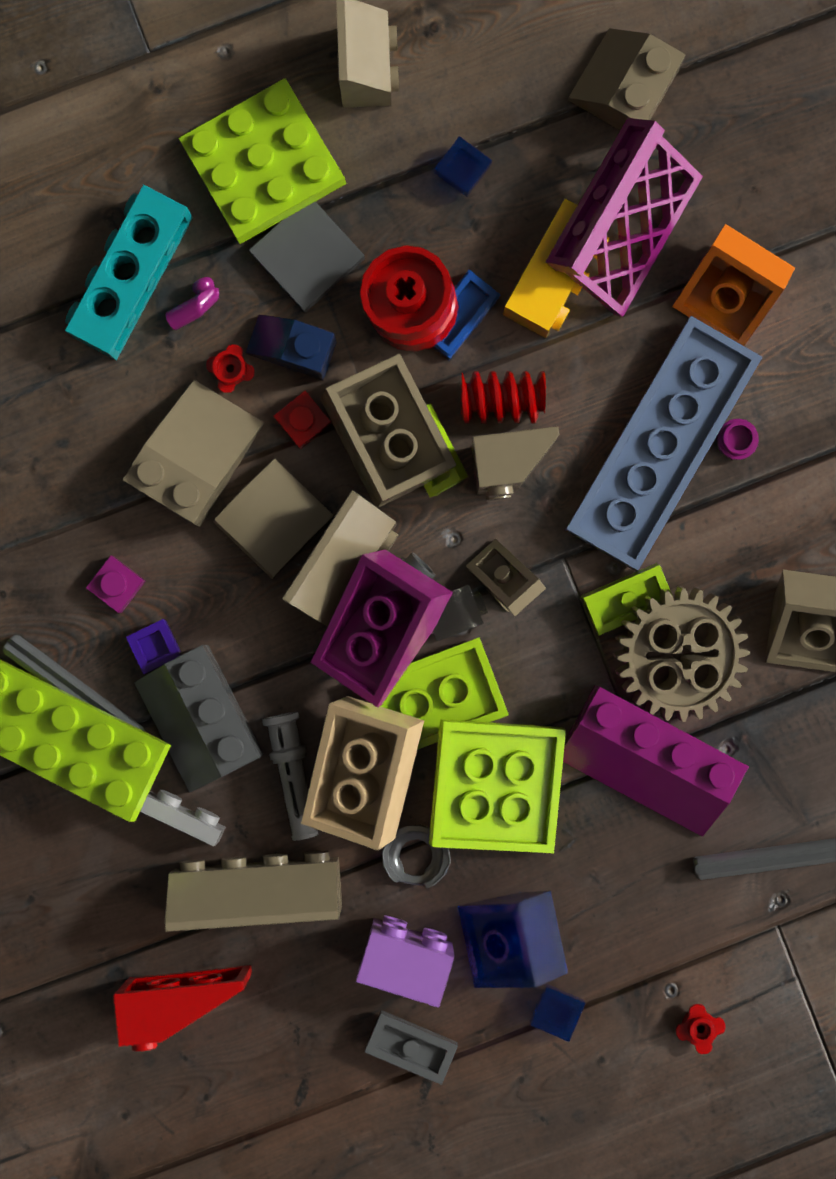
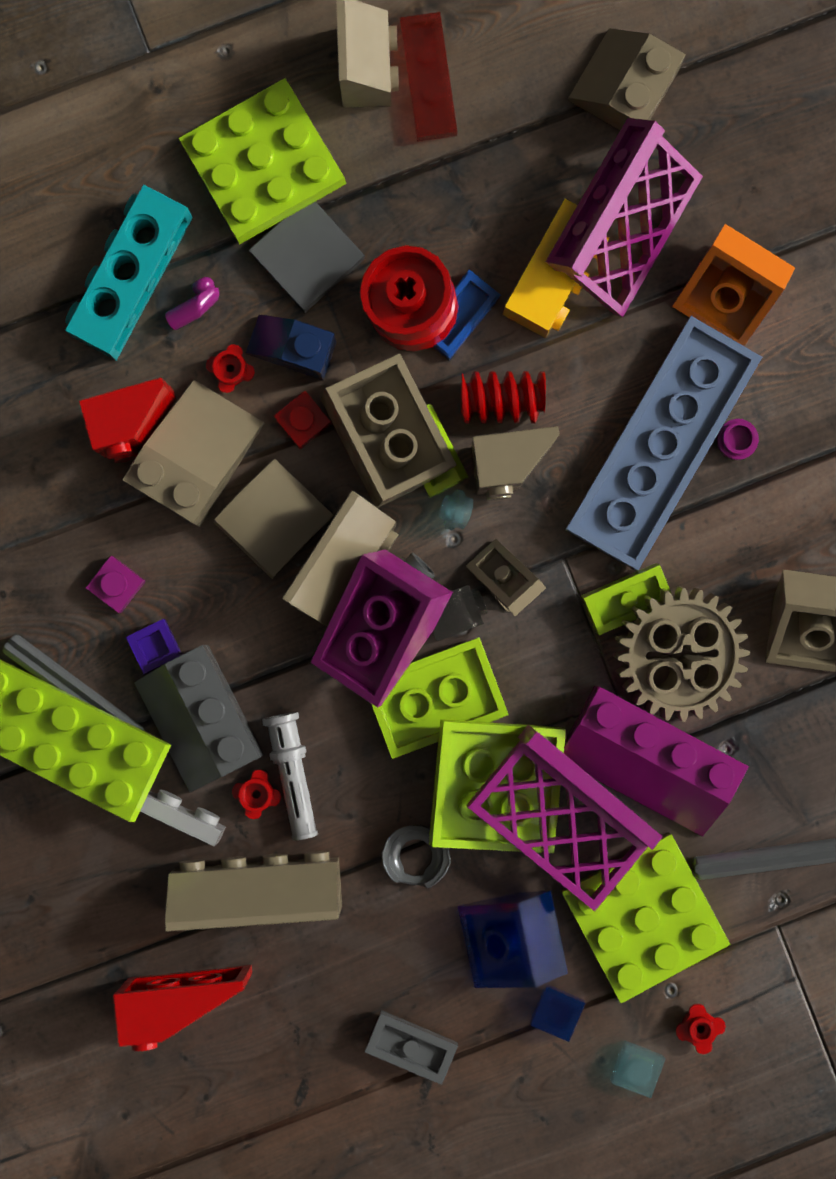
(126, 418): none -> red slope
(252, 805): none -> red plate
(362, 772): tan brick -> none
(406, 960): medium lavender brick -> none
(428, 76): none -> clear red tile
(456, 510): none -> clear light blue plate
(463, 166): clear blue plate -> none
(584, 788): none -> magenta fence
(637, 1069): none -> clear light blue plate
(649, 922): none -> lime plate

